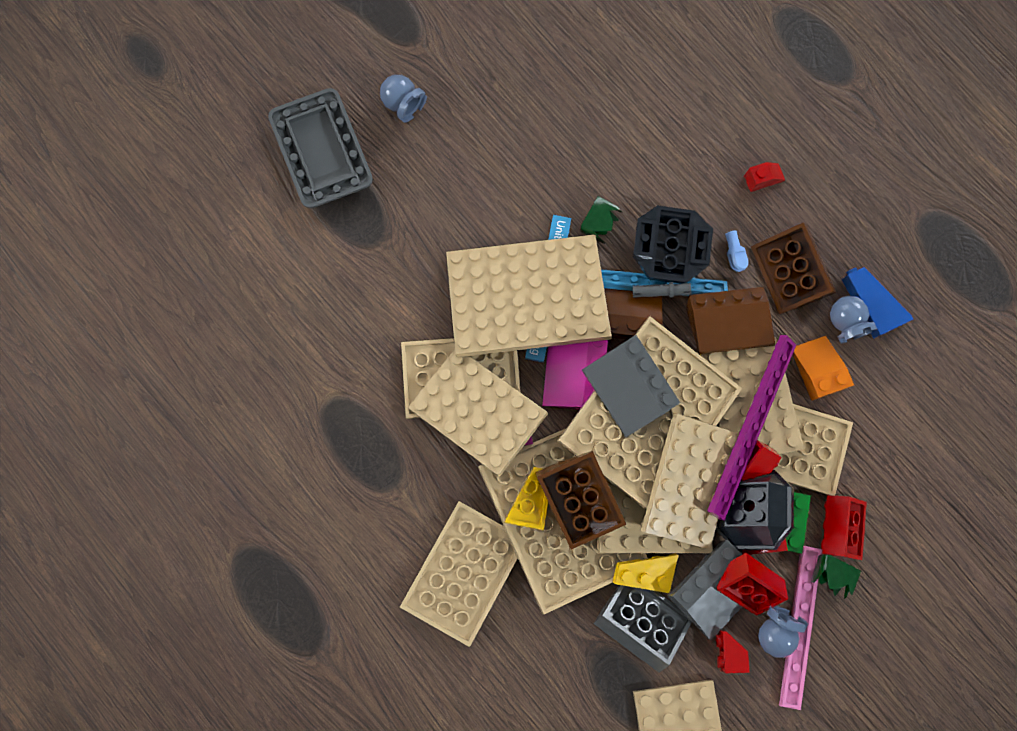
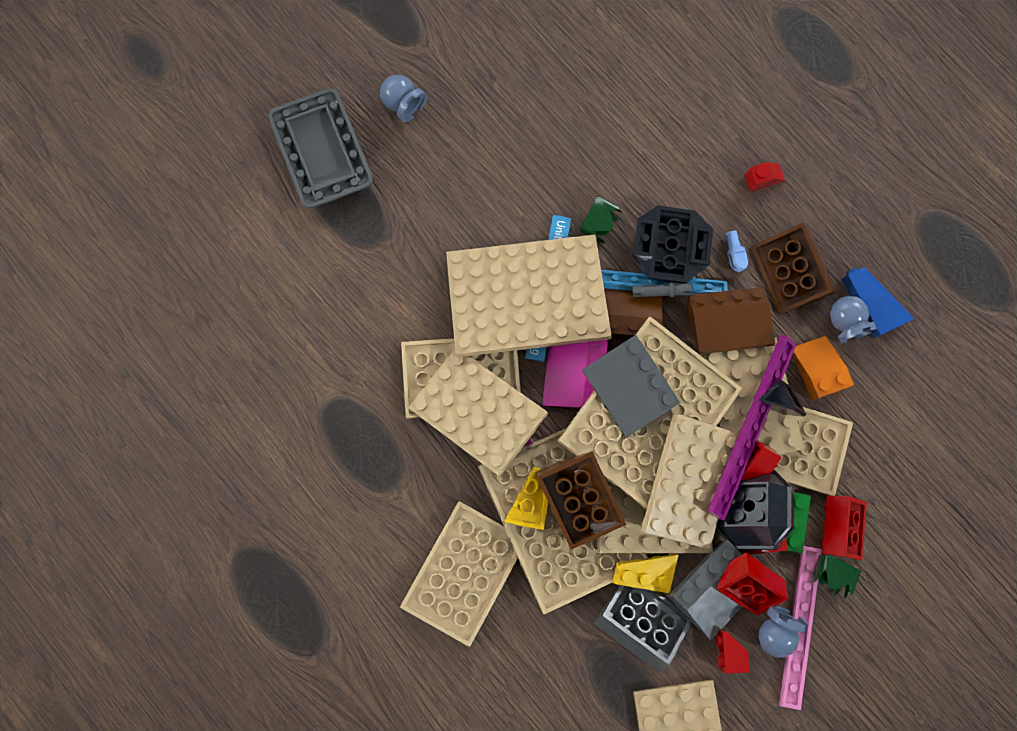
(783, 400): none -> black slope

